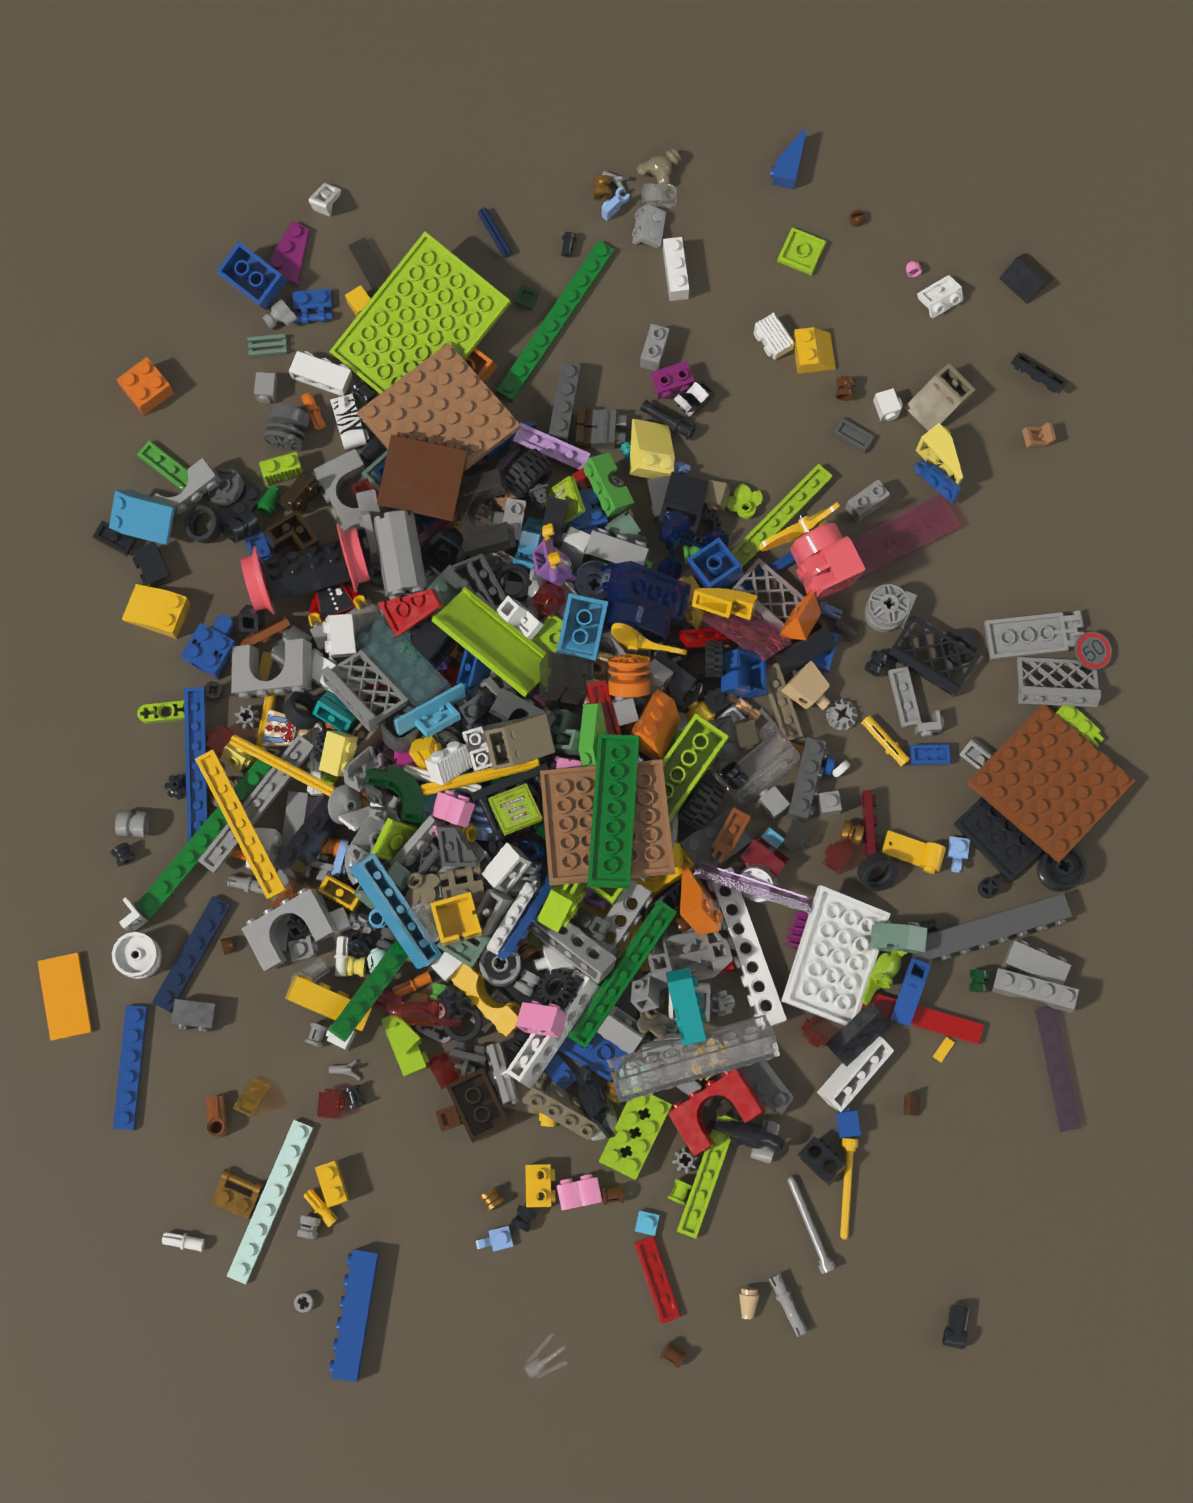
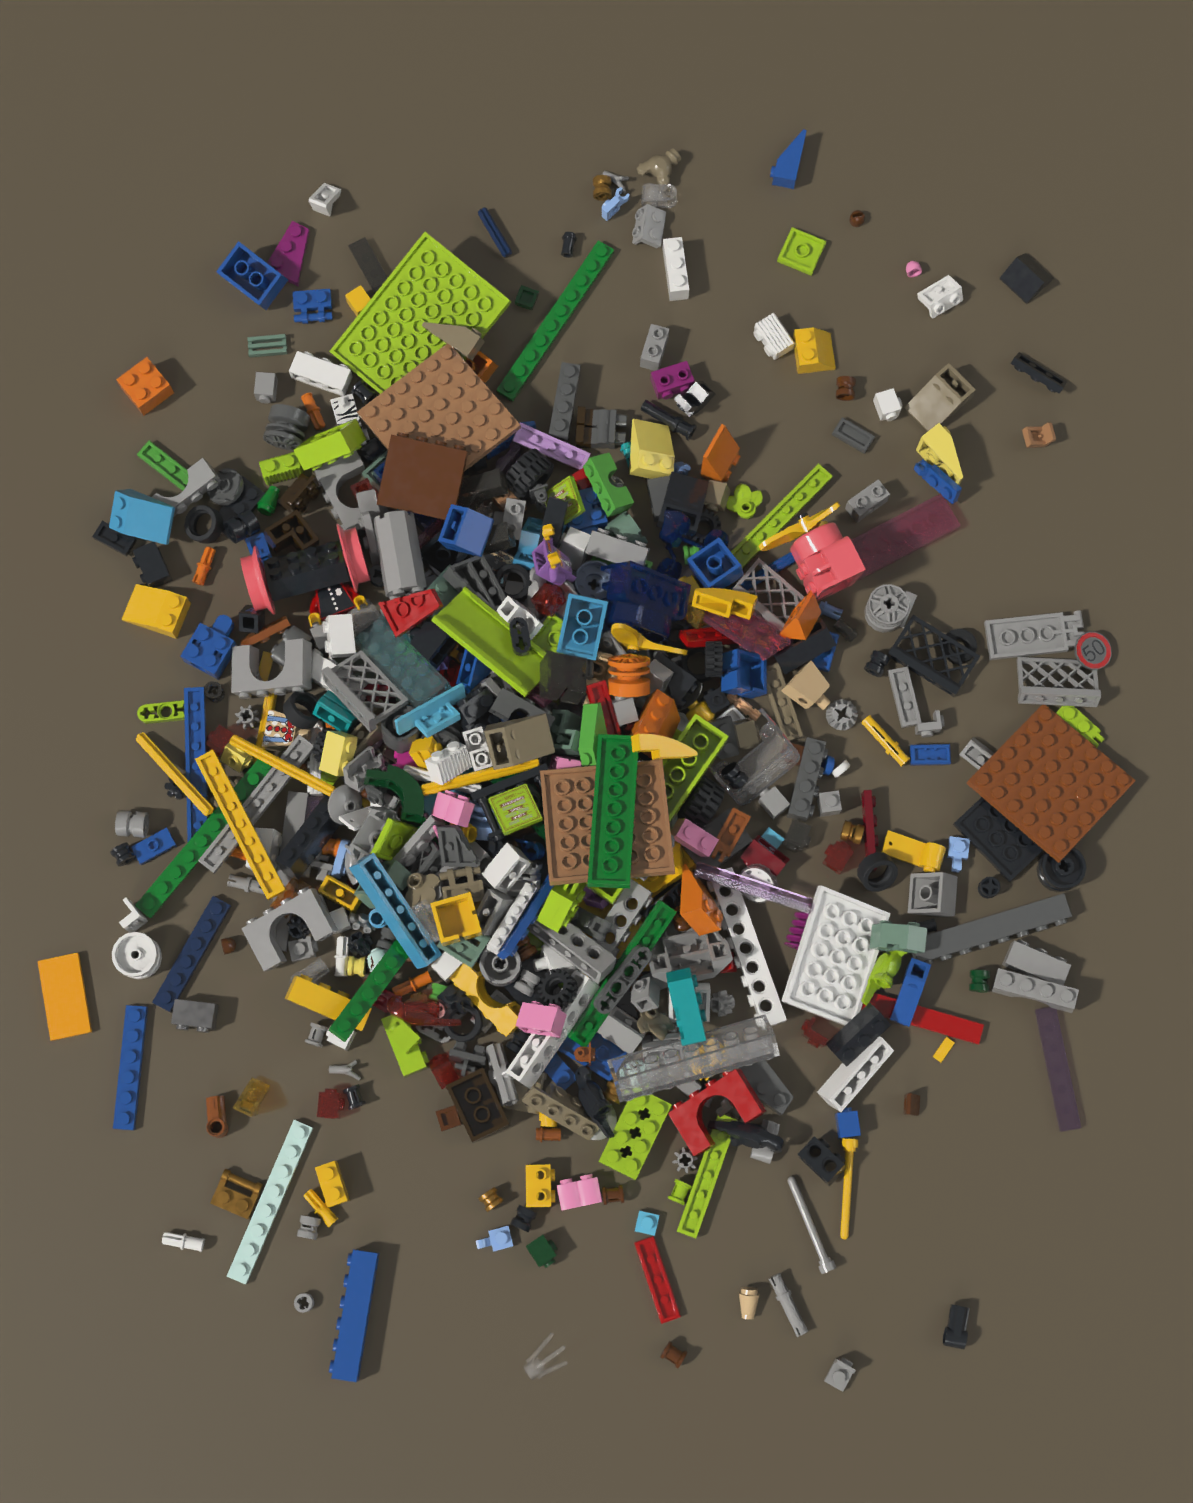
(153, 846): none -> blue plate
(175, 774): none -> yellow axle
(204, 566): none -> orange axle
(281, 313): light grey piece -> none
(330, 445): none -> lime brick
(459, 337): none -> dark tan slope
(465, 530): none -> blue slope
(515, 637): none -> black beam
(542, 1251): none -> dark green brick
(548, 1134): none -> dark orange pin
(585, 1054): none -> dark orange hinge
(619, 976): none -> dark grey beam
(661, 747): none -> yellow slope
(693, 837): none -> bright pink brick
(720, 456): none -> orange slope
(840, 1373): none -> light grey bracket
(932, 894): none -> light grey slope

